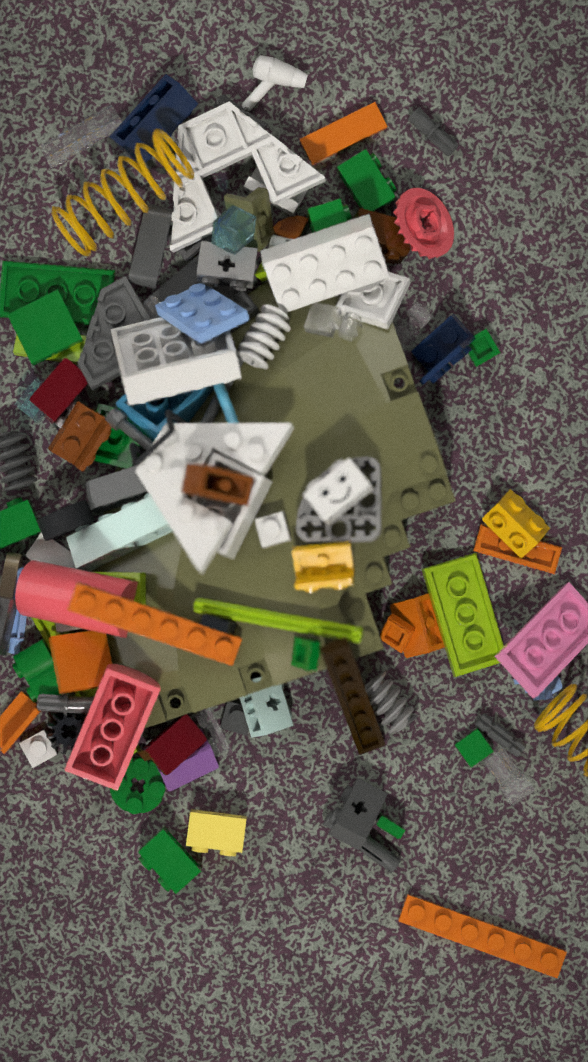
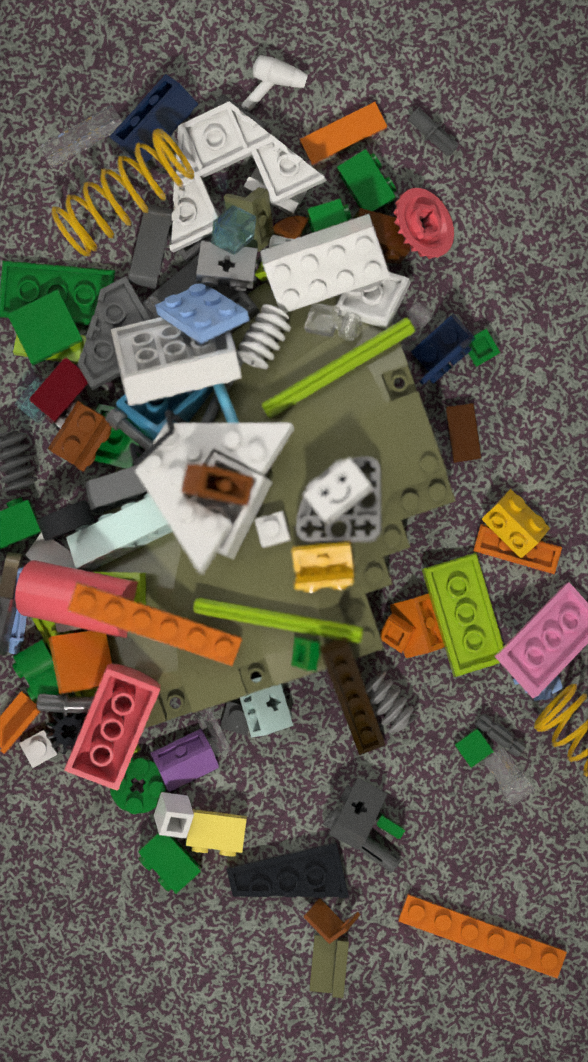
(173, 744): dark red panel -> none
(173, 815): none -> white brick
(218, 624): black tile -> none
(301, 873): none -> black wing
(327, 922): none -> dark orange bracket
(329, 966): none -> olive panel
(338, 367): none -> lime axle
(463, 433): none -> reddish brown tile

